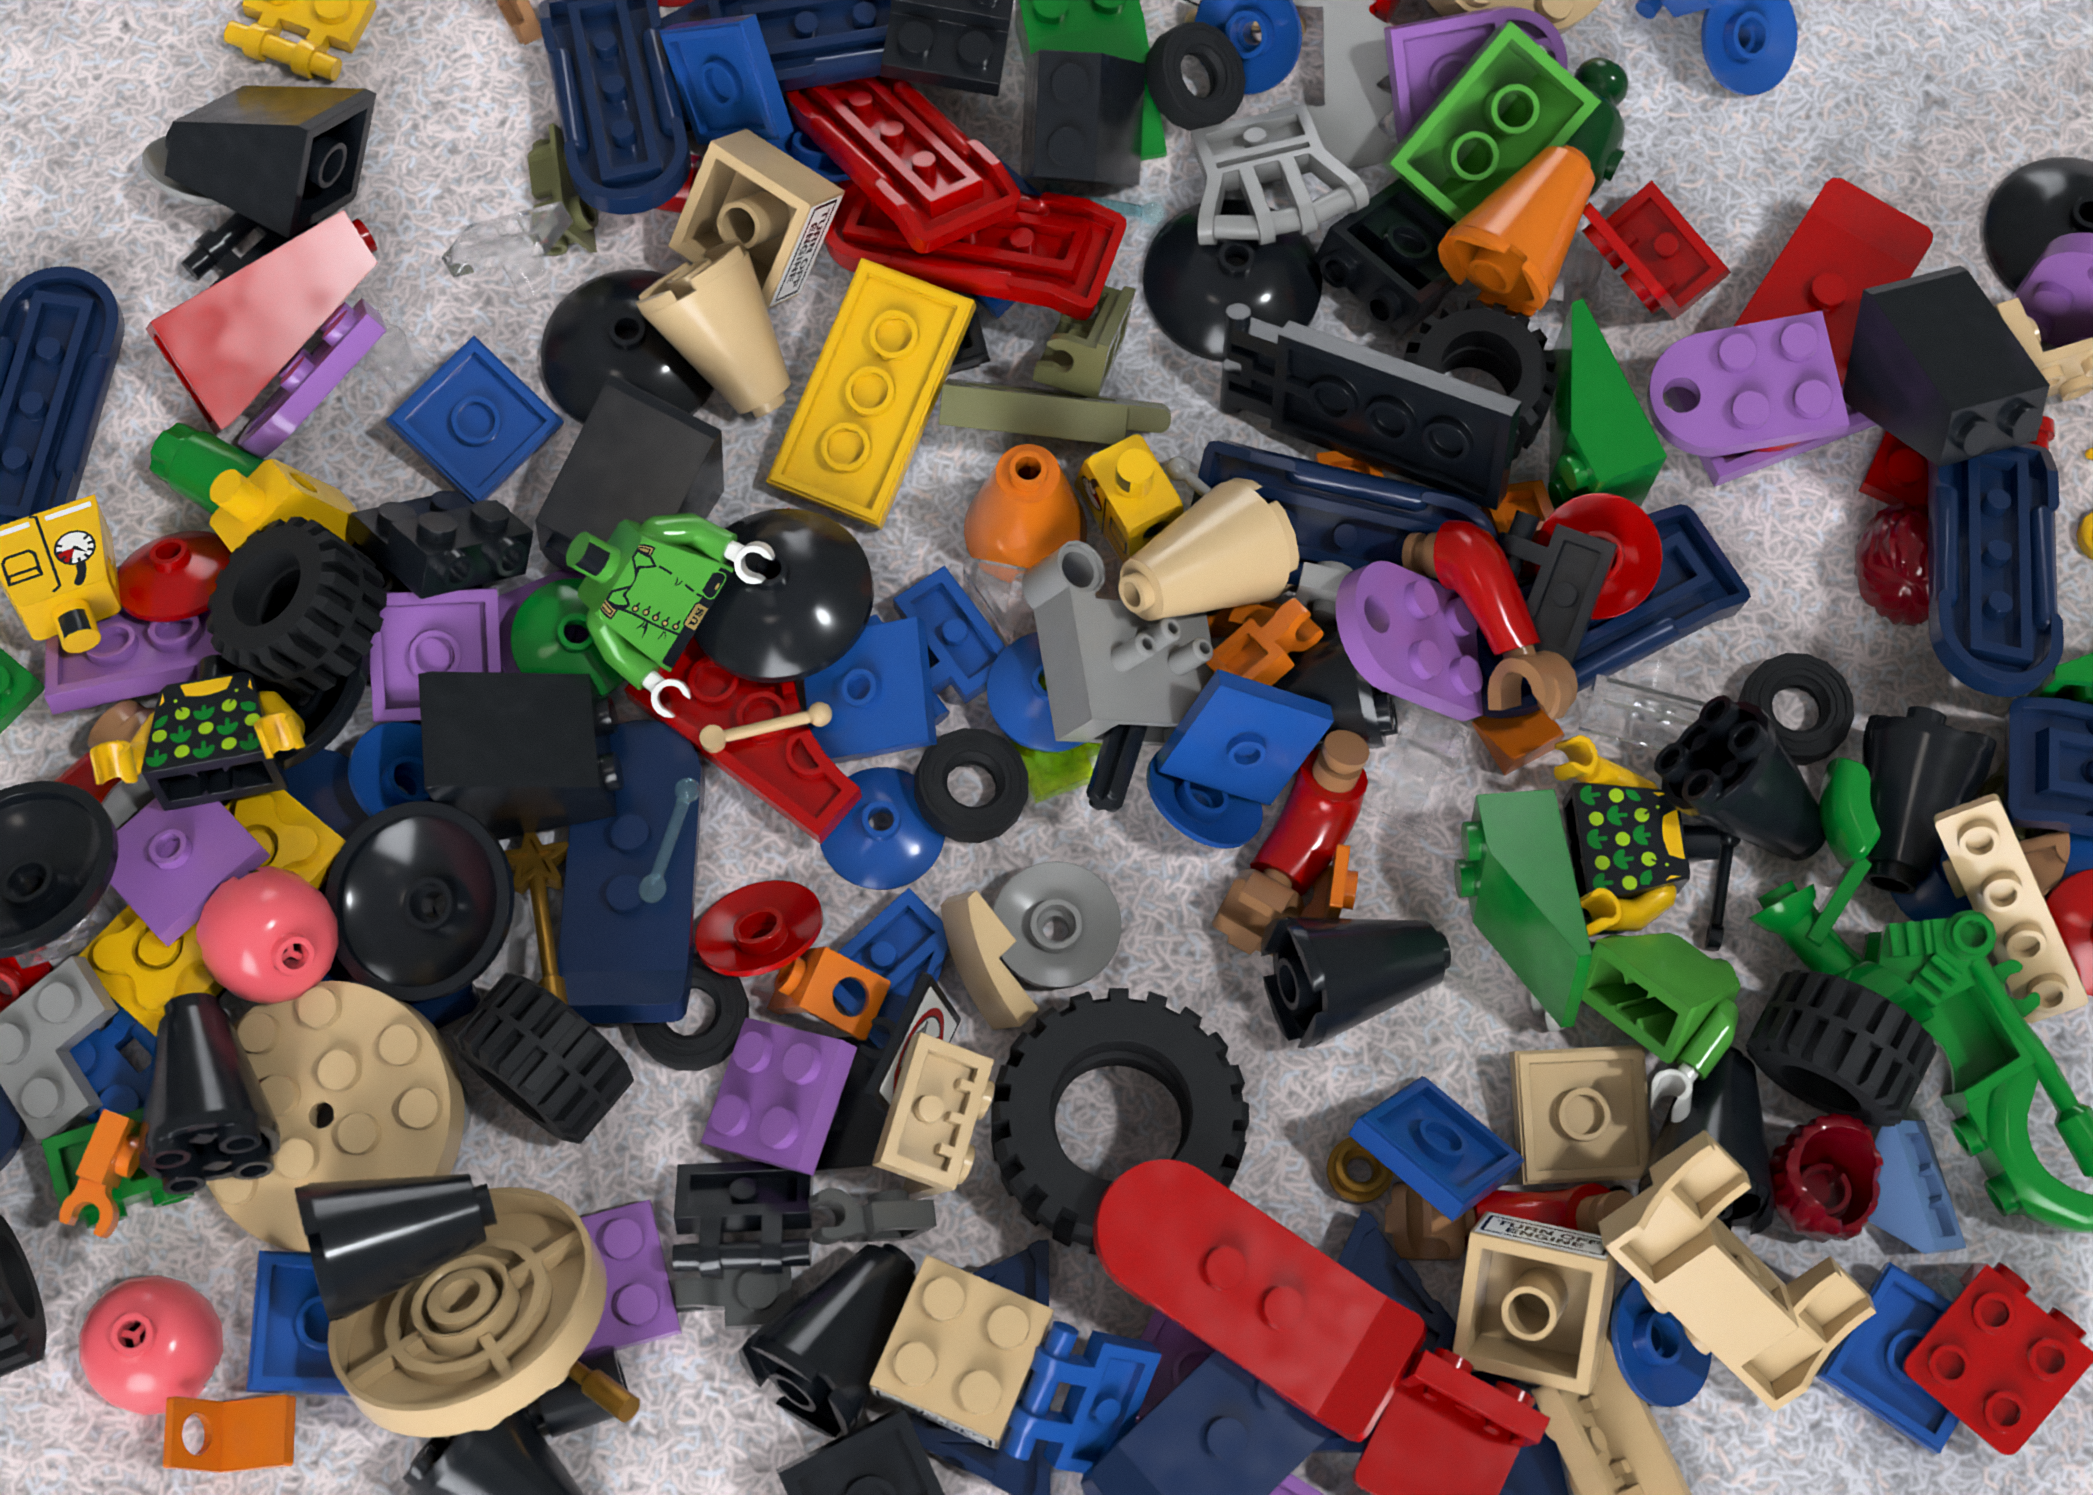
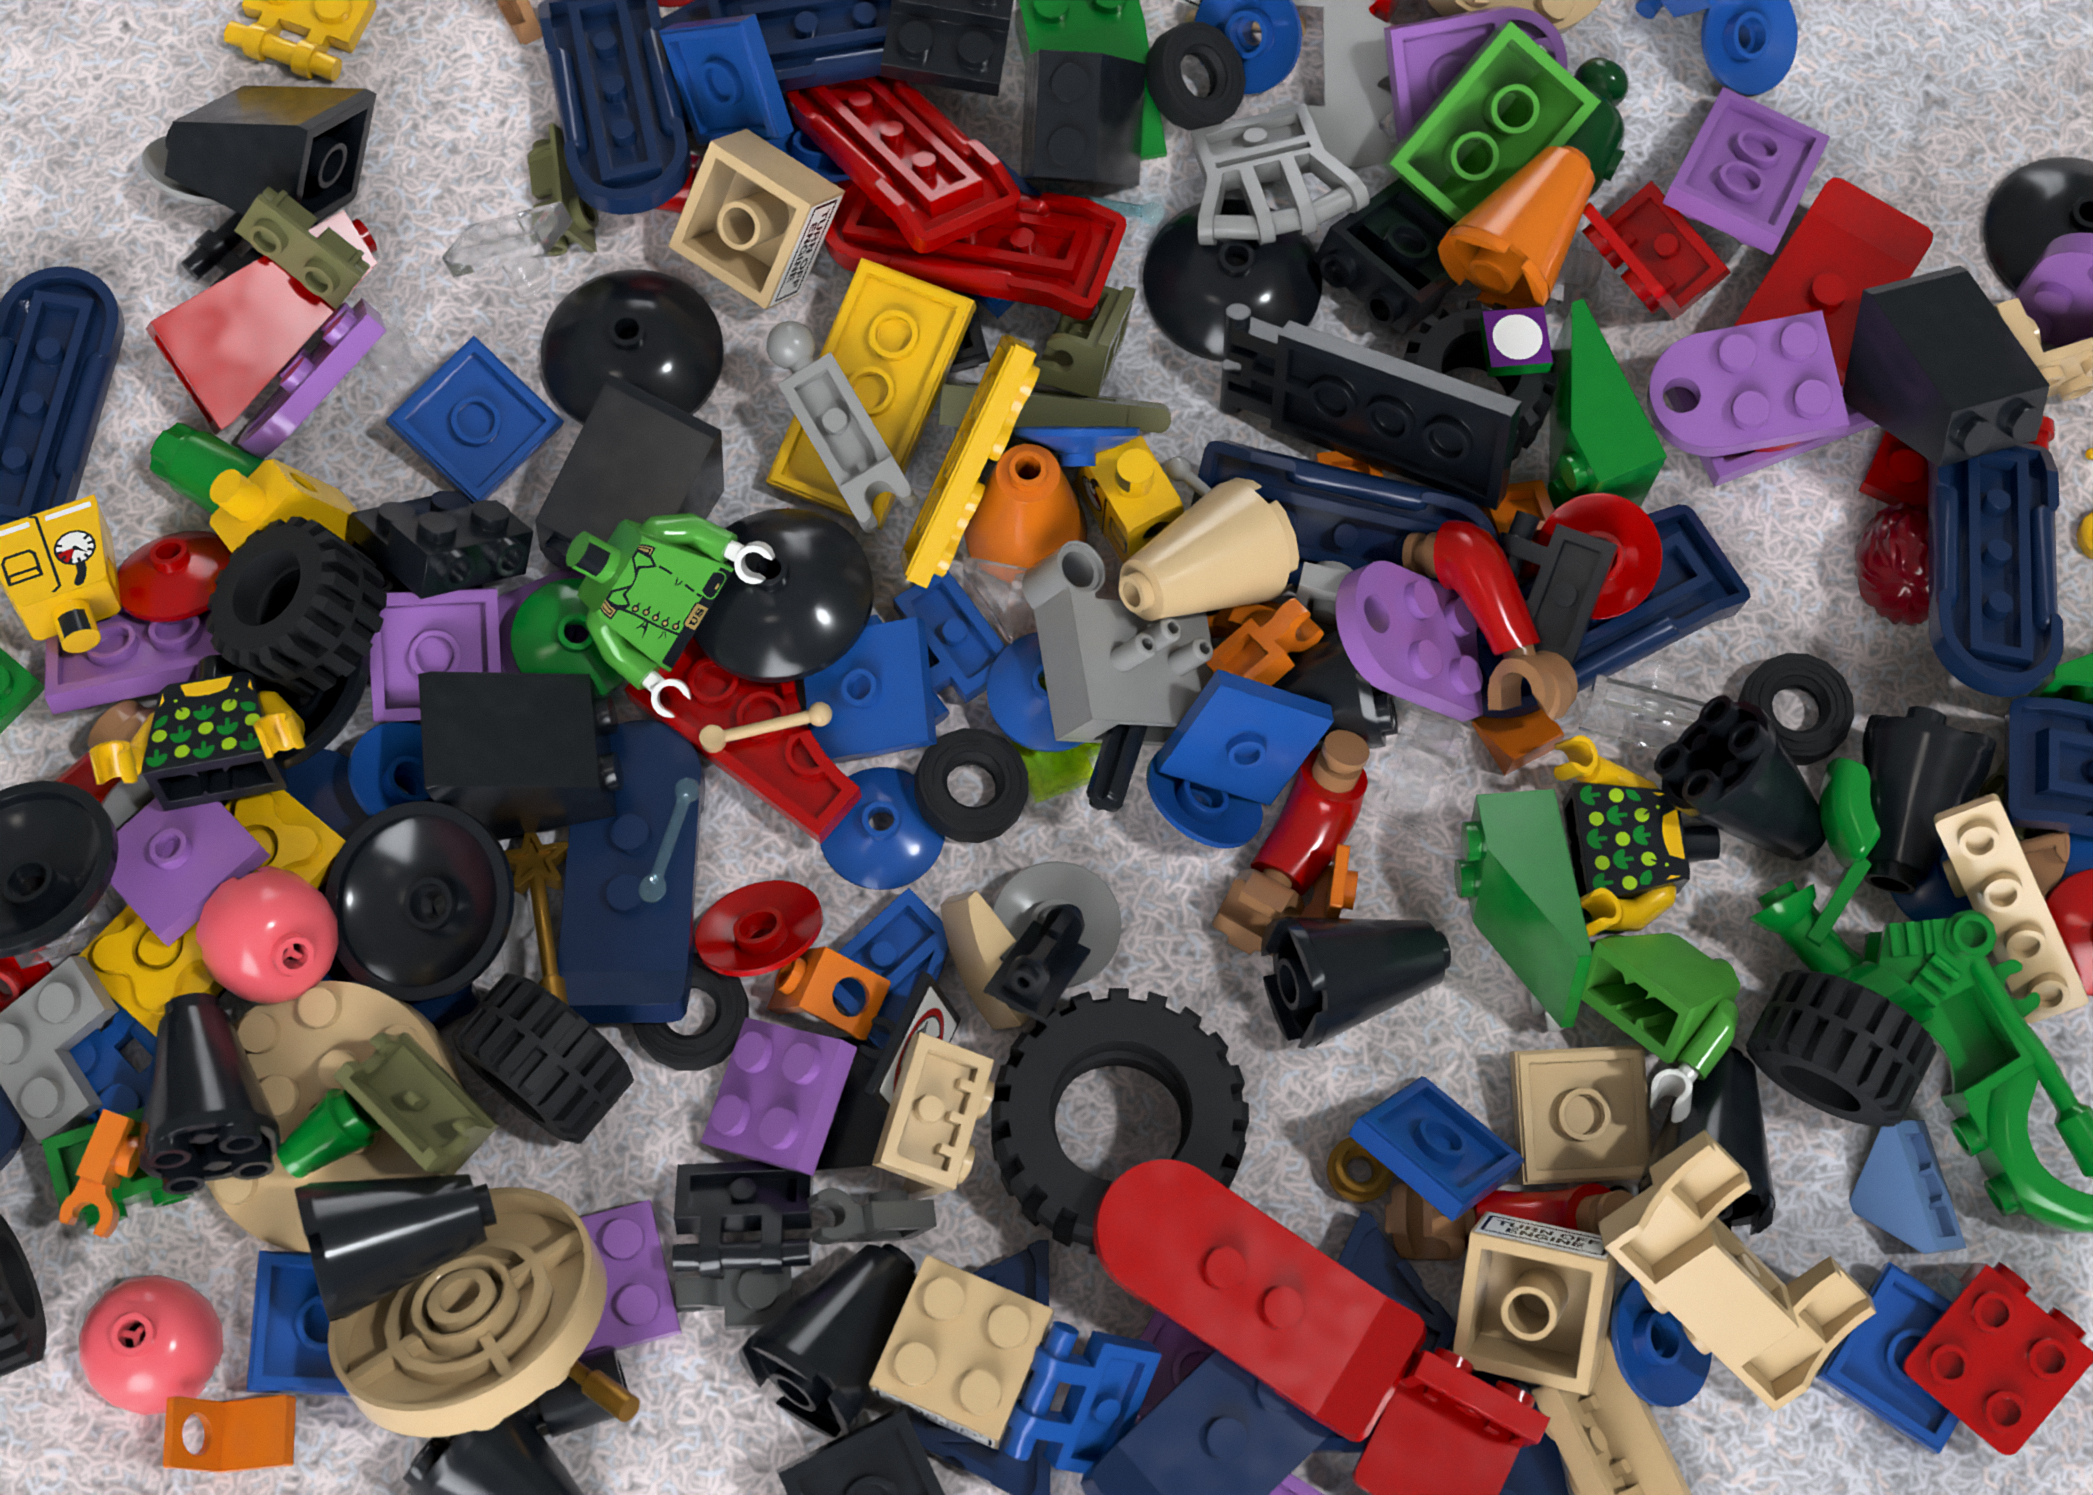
(280, 230): none -> olive hinge
(327, 1133): none -> green cone
(417, 1103): none -> olive hinge
(721, 327): tan cone -> none
(837, 423): none -> light grey plate
(979, 437): none -> yellow piece
(1041, 963): none -> black hinge
(1077, 444): none -> blue dish
(1515, 341): none -> tile
(1715, 929): black hinge -> none
(1746, 171): none -> medium lavender plate
(1826, 1178): dark red hair -> none

